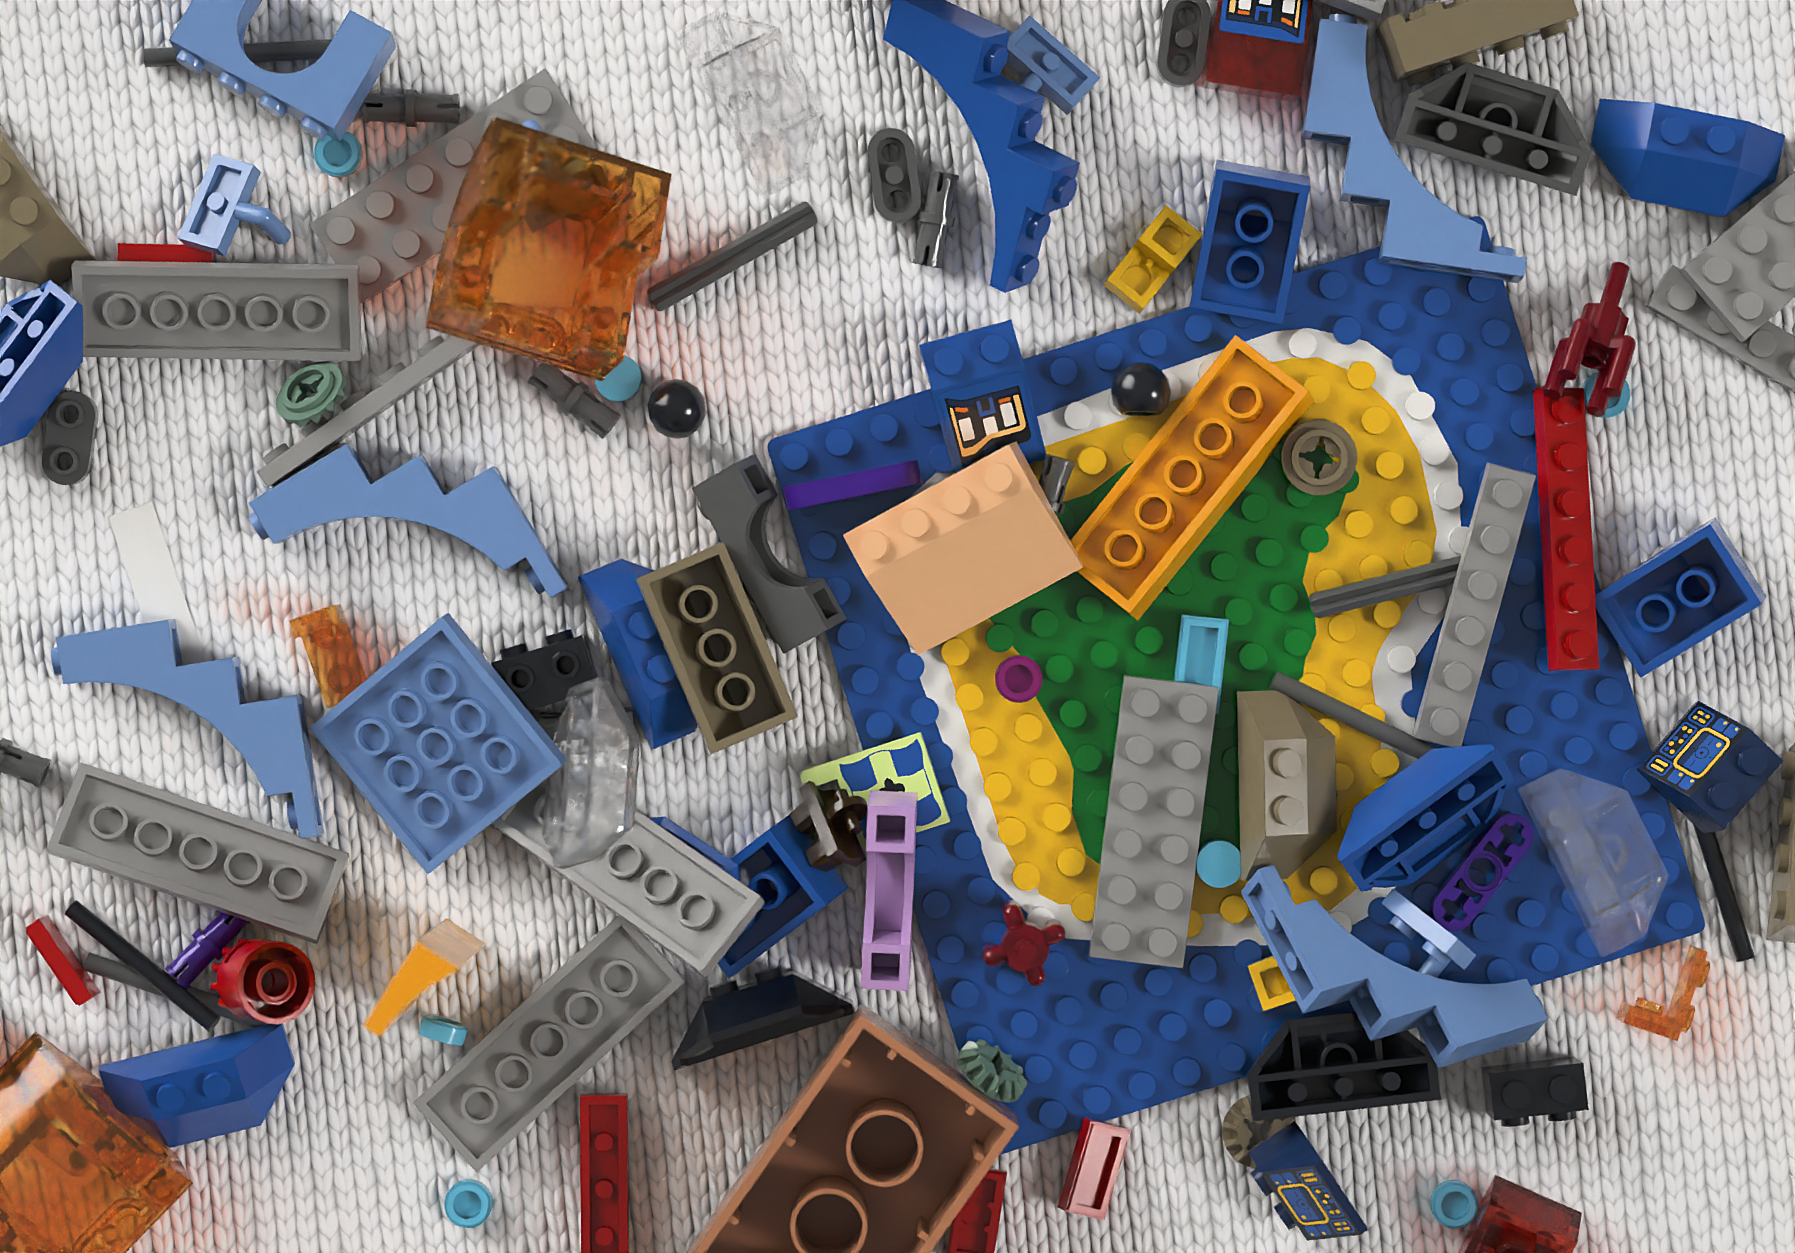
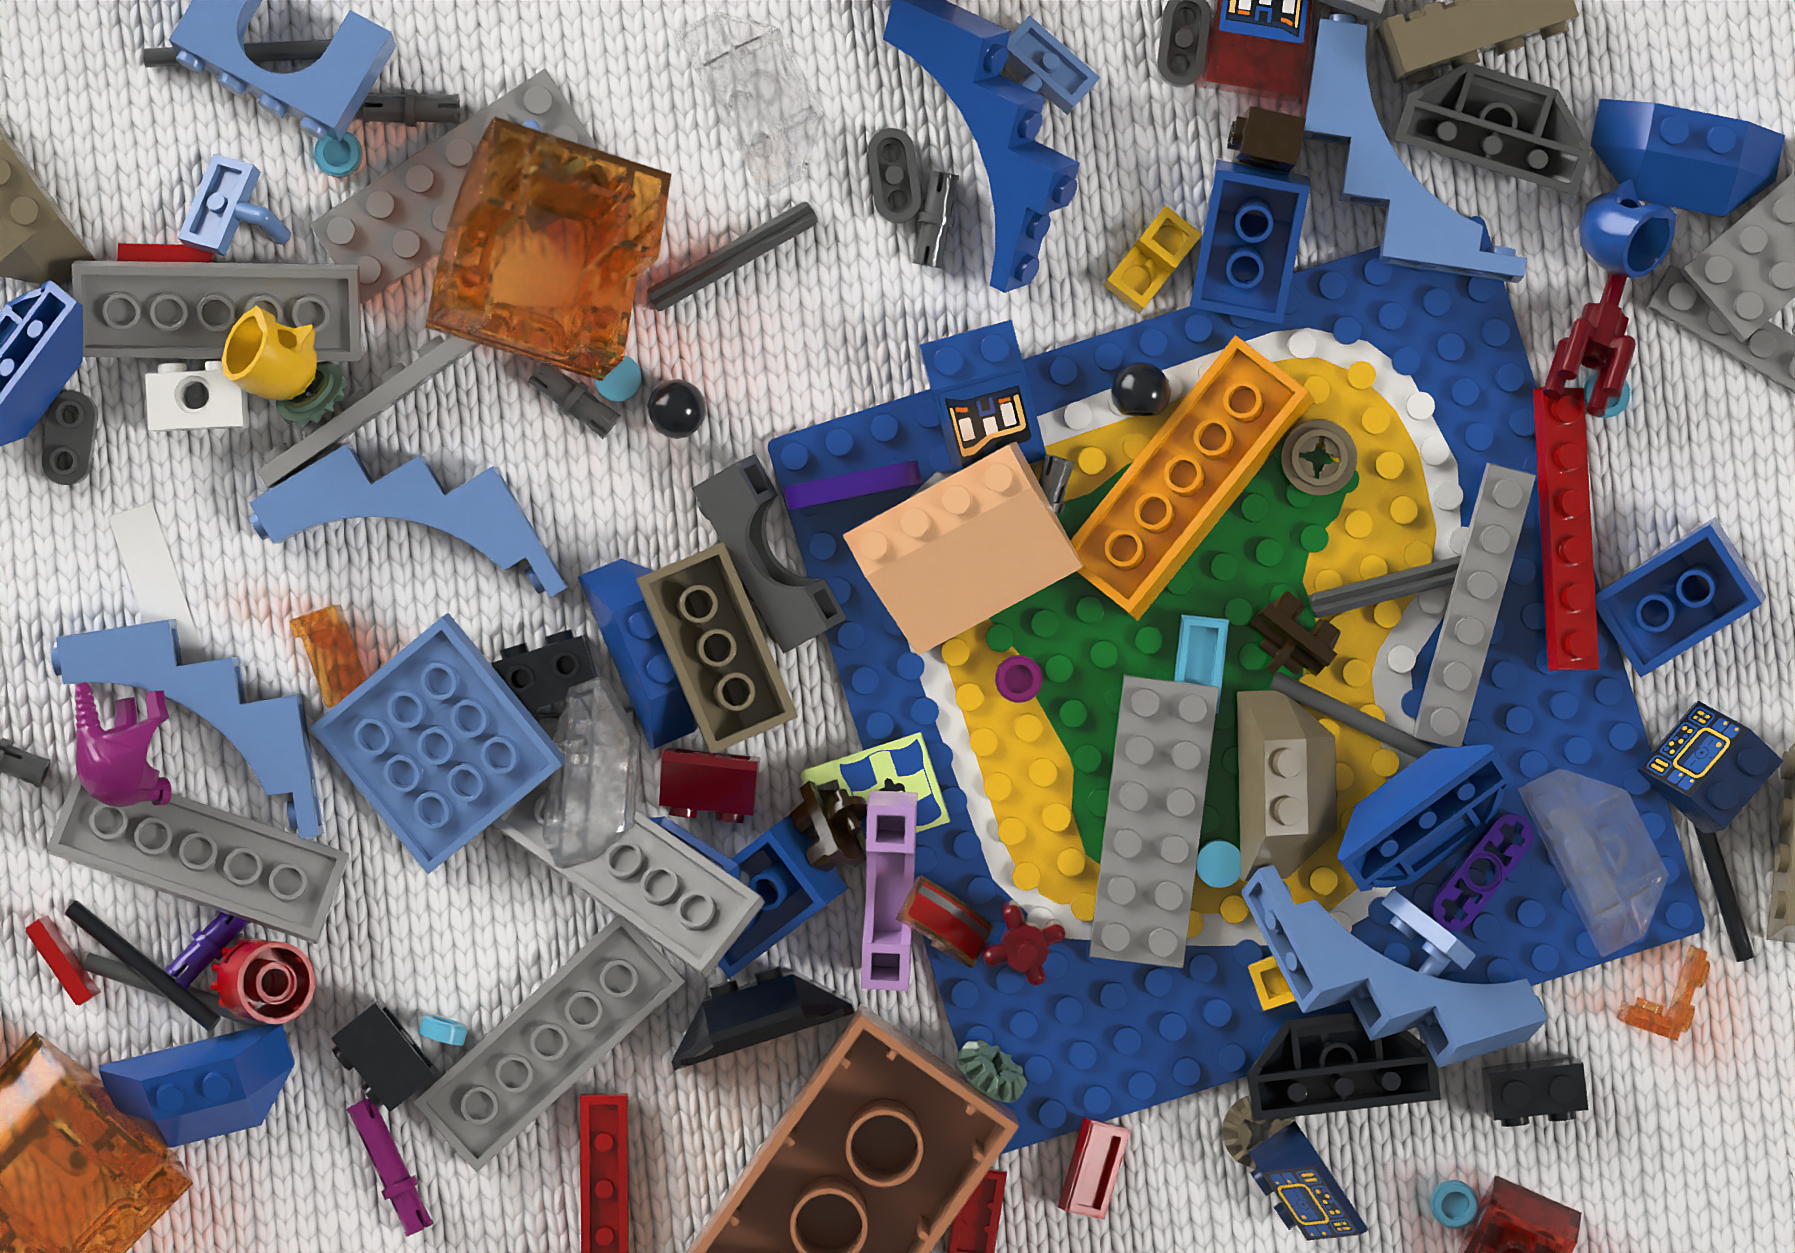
(114, 760): none -> magenta piece
(169, 407): none -> white brick
(270, 357): none -> yellow piece
(383, 1056): none -> black brick
(390, 1167): none -> magenta pin
(431, 959): light orange arch -> none
(468, 1203): medium azure tile -> none
(708, 783): none -> dark red slope
(946, 921): none -> slope
(1266, 139): none -> dark brown brick
(1289, 642): none -> dark brown hips
(1624, 234): none -> blue piece

